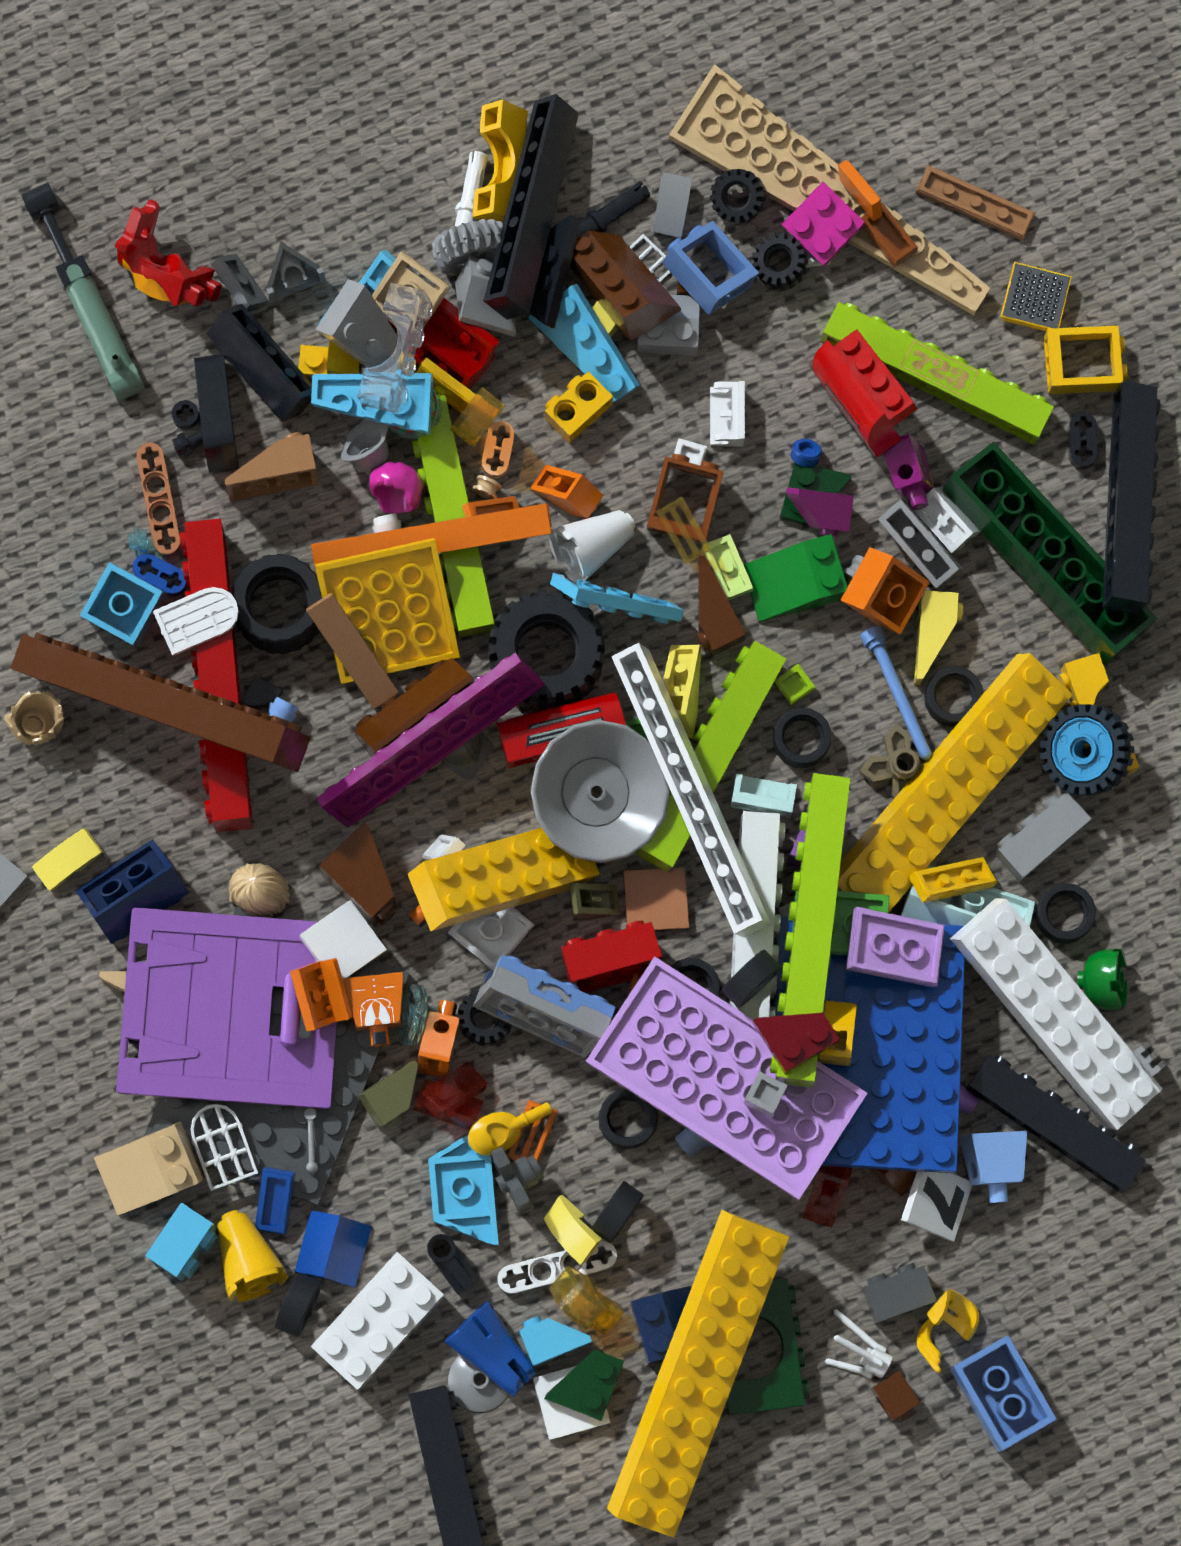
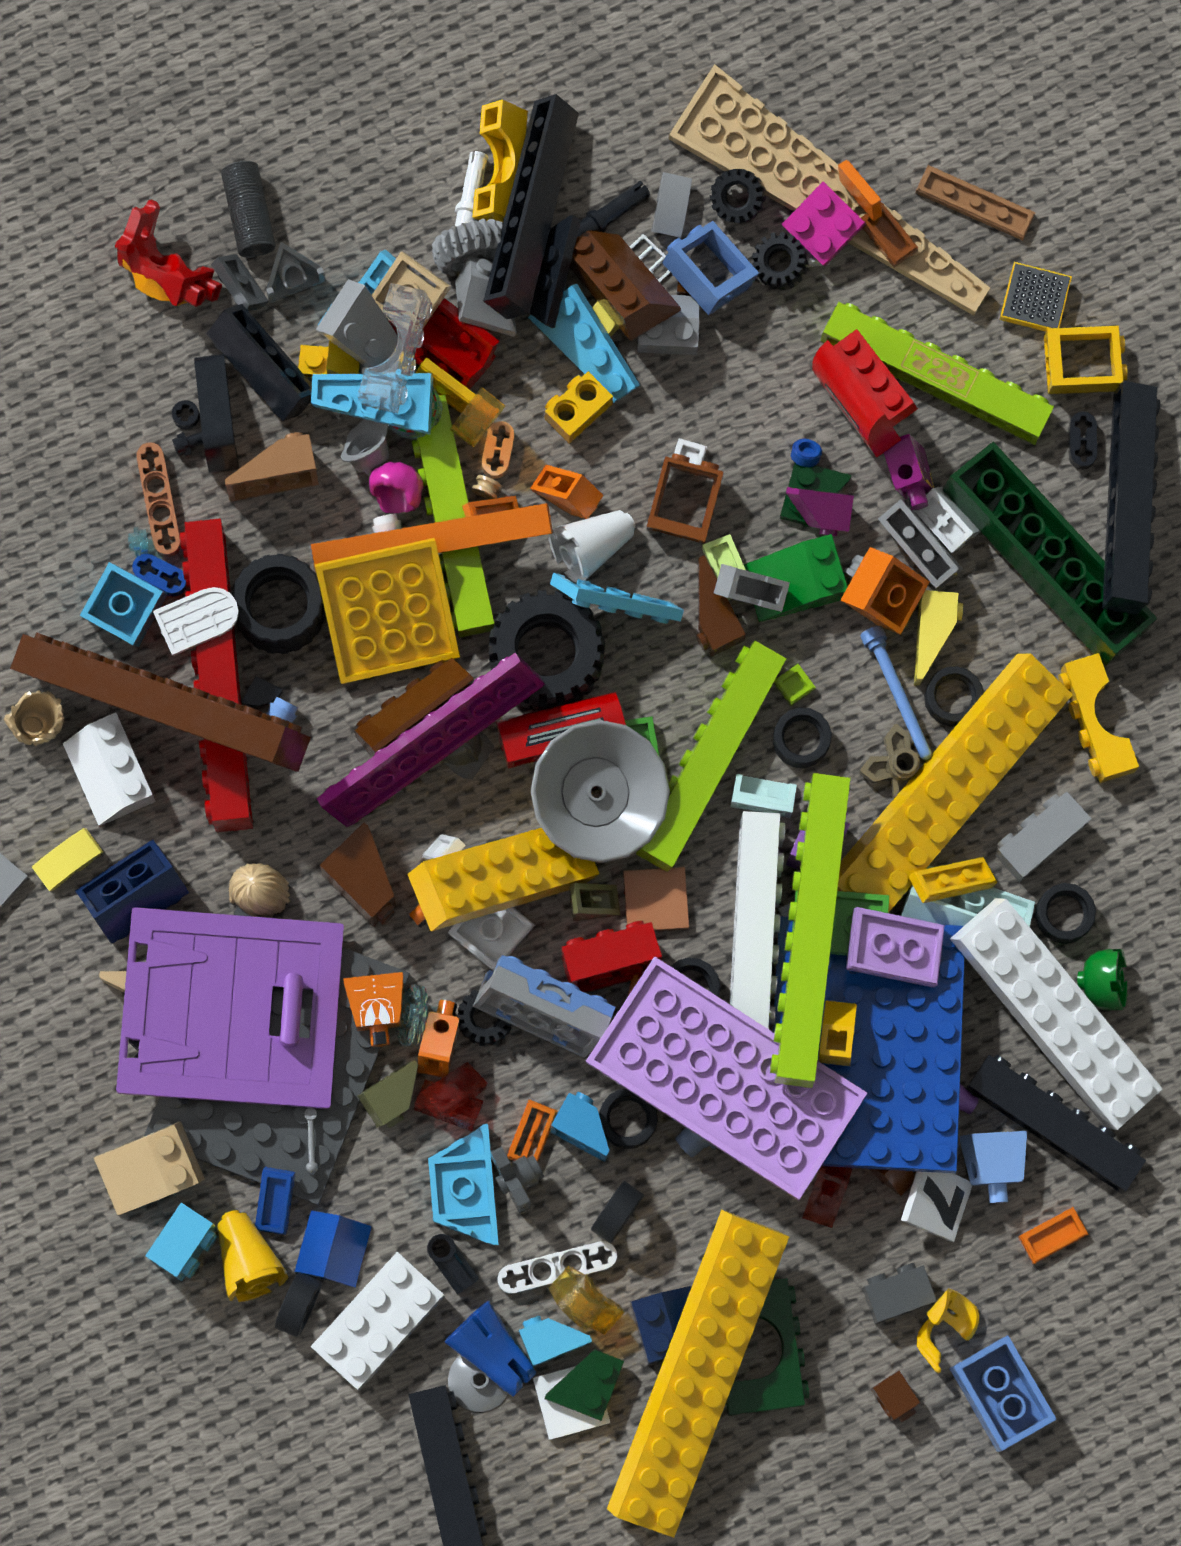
(86, 300): sand green piece -> none
(108, 769): none -> white slope
(217, 1157): white window -> none
(248, 211): none -> dark grey piece
(321, 994): orange bracket -> none
(345, 937): white tile -> none
(352, 650): medium nougat tile -> none
(502, 1129): yellow piece -> none
(570, 1231): light yellow slope -> none
(581, 1126): none -> dark azure slope
(671, 508): clear yellow tile -> none
(682, 683): light yellow slope -> none
(691, 791): white brick -> none
(727, 414): white hinge -> none
(751, 587): none -> light grey brick
(751, 978): black tyre -> none
(765, 1094): light grey panel -> none
(796, 1037): dark red wing -> none
(874, 1360): white plant -> none
(1053, 1235): none -> orange tile
(1108, 754): wheel -> none
(1149, 1061): light grey tile -> none

